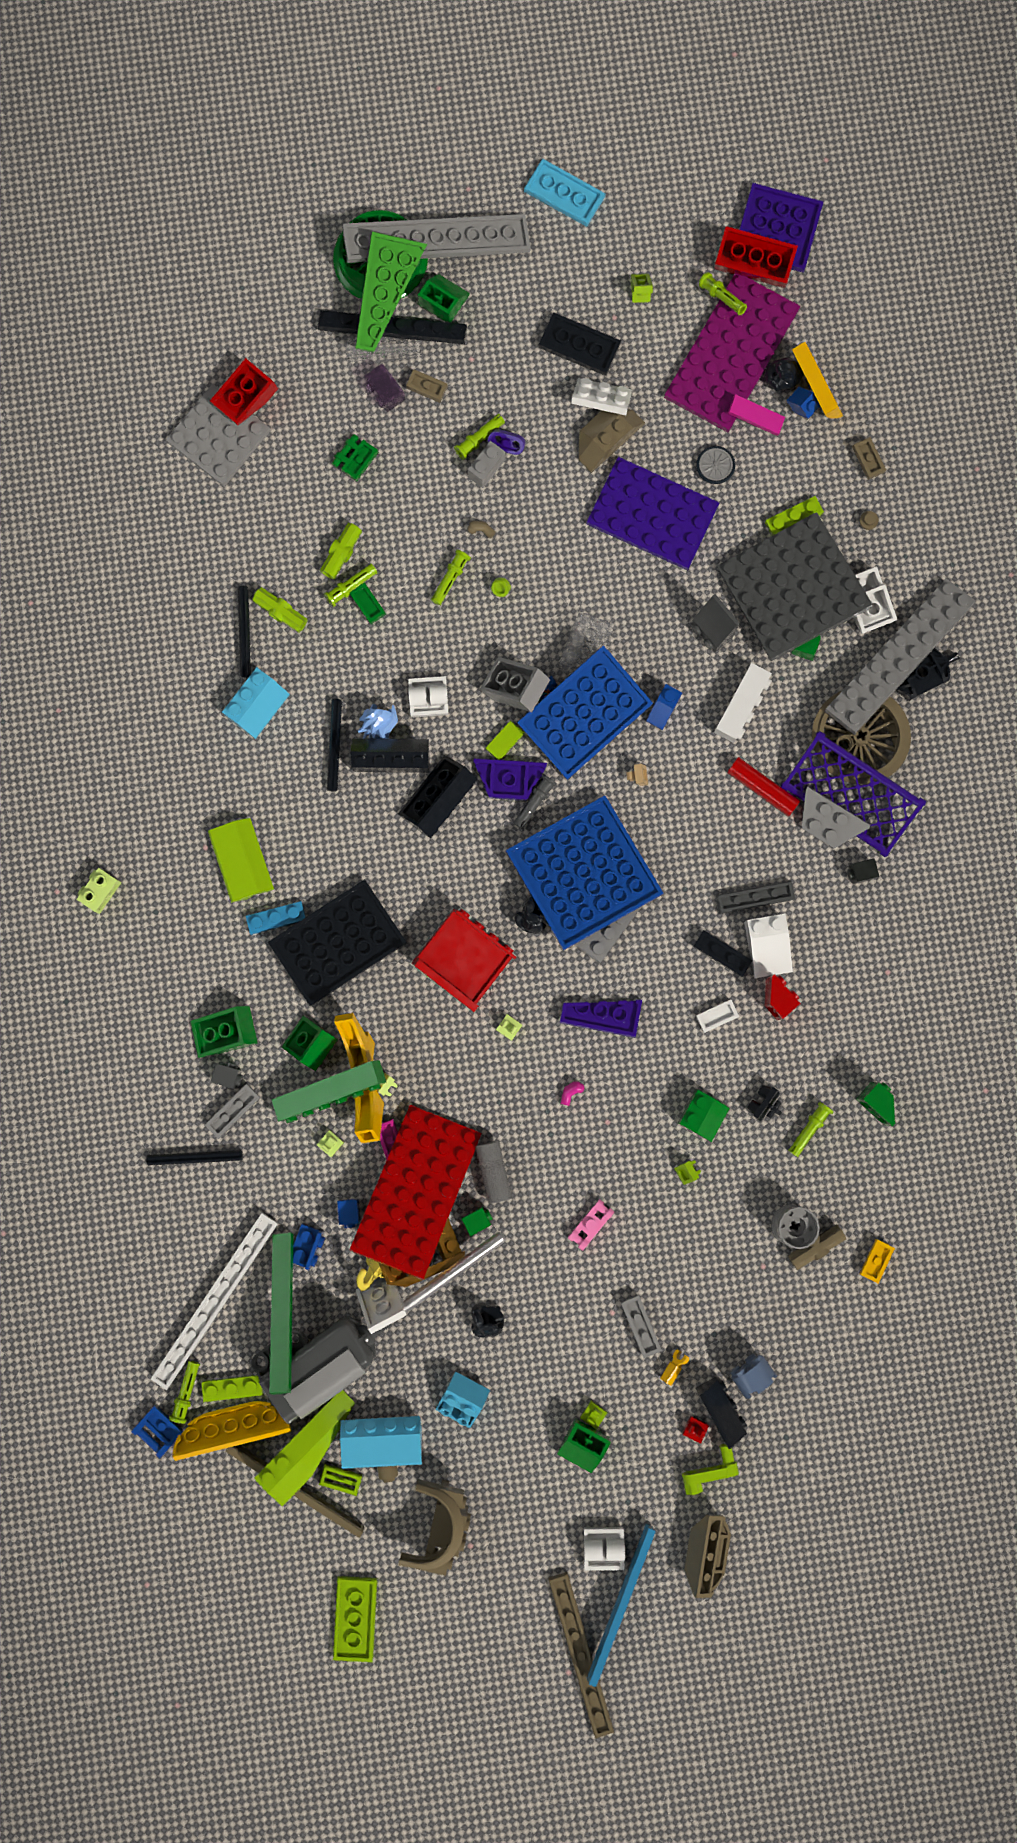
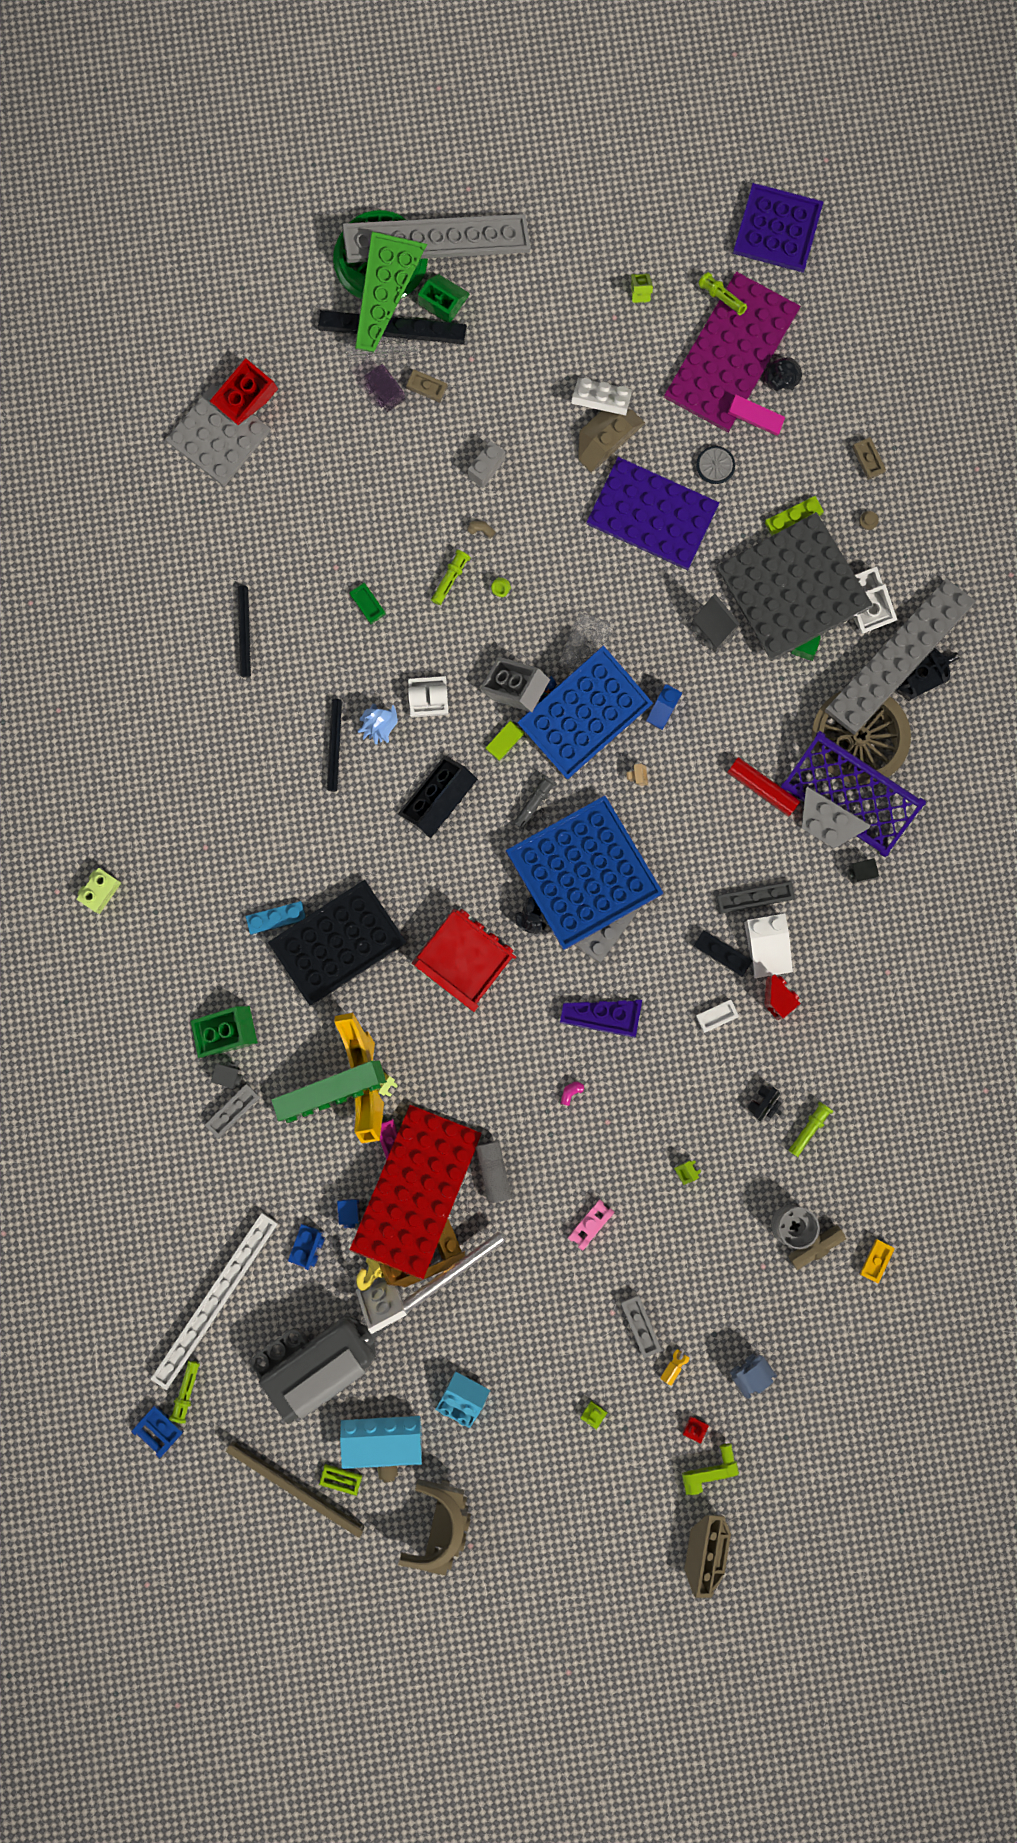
(196, 1157): black axle -> none
(229, 1428): yellow plate -> none
(231, 1388): lime plate -> none
(240, 860): lime slope -> none
(255, 703): medium azure slope -> none
(280, 610): lime piece -> none
(281, 1314): green tile -> none
(302, 1455): lime wedge -> none
(309, 1043): green slope -> none
(330, 1143): yellowish green tile -> none
(341, 550): lime piece -> none
(344, 589): lime pin -> none
(355, 1619): lime tile -> none
(358, 461): green plate -> none
(390, 755): black slope -> none
(472, 441): lime pin -> none
(477, 1220): green brick -> none
(486, 1320): black hair -> none
(507, 441): dark purple plate -> none
(509, 778): dark purple wing -> none
(509, 1027): yellowish green tile -> none
(564, 192): medium azure tile -> none
(579, 344): black plate -> none
(580, 1653): dark tan tile -> none
(584, 1446): green slope -> none
(604, 1548): white plate -> none
(620, 1605): dark azure tile -> none
(703, 1115): green slope -> none
(722, 1411): black slope -> none
(742, 703): white brick -> none
(755, 257): red slope -> none
(803, 402): blue brick -> none
(817, 381): yellow slope -> none
(879, 1102): green slope -> none

